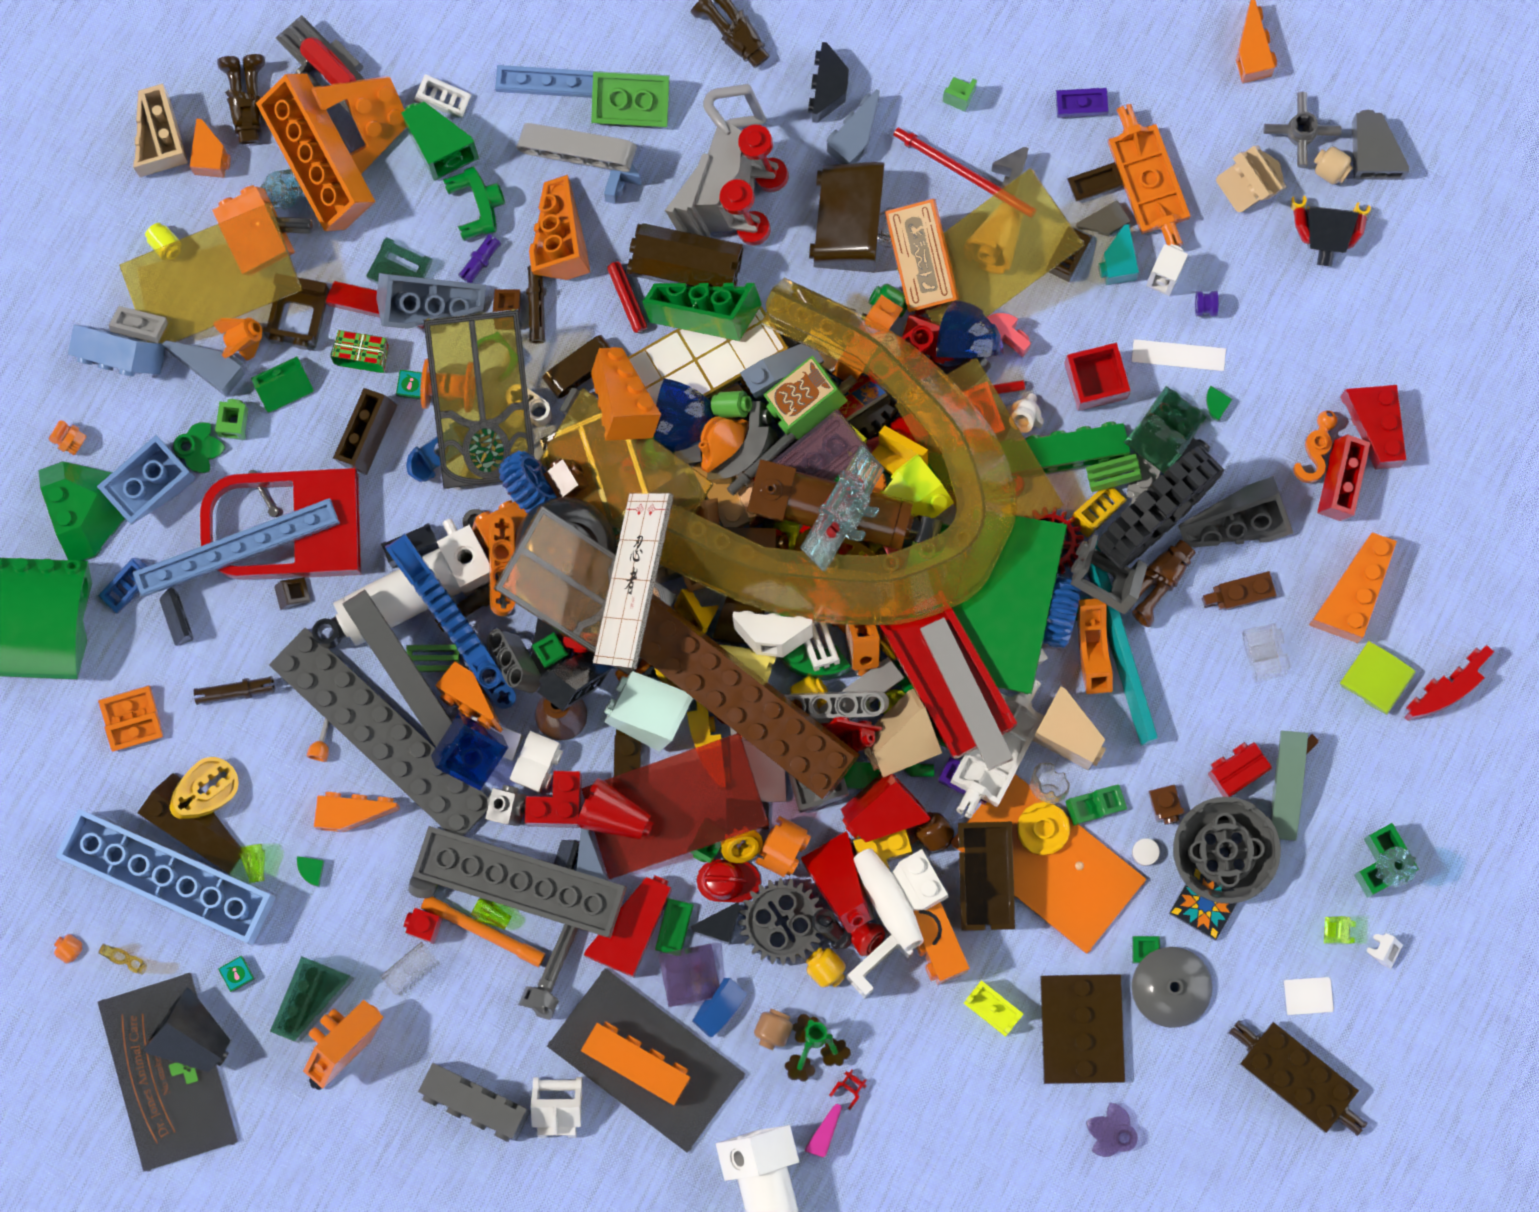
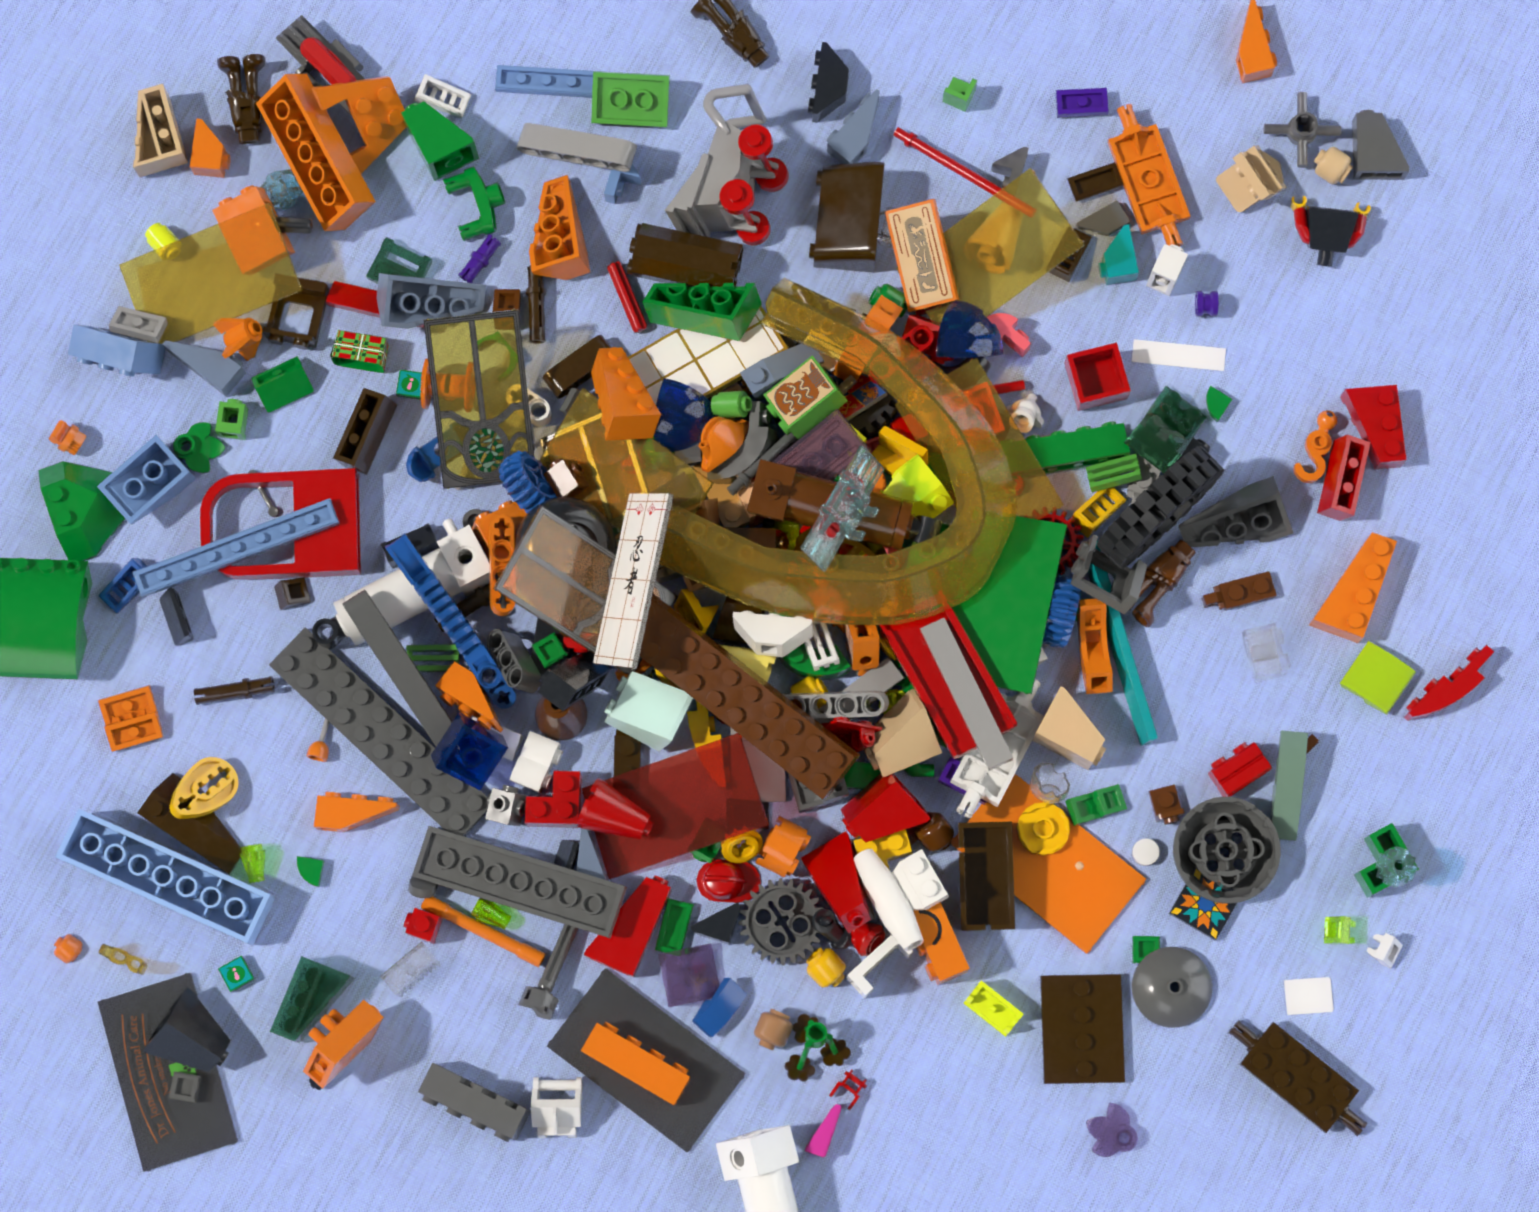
(185, 1087): none -> dark grey tile

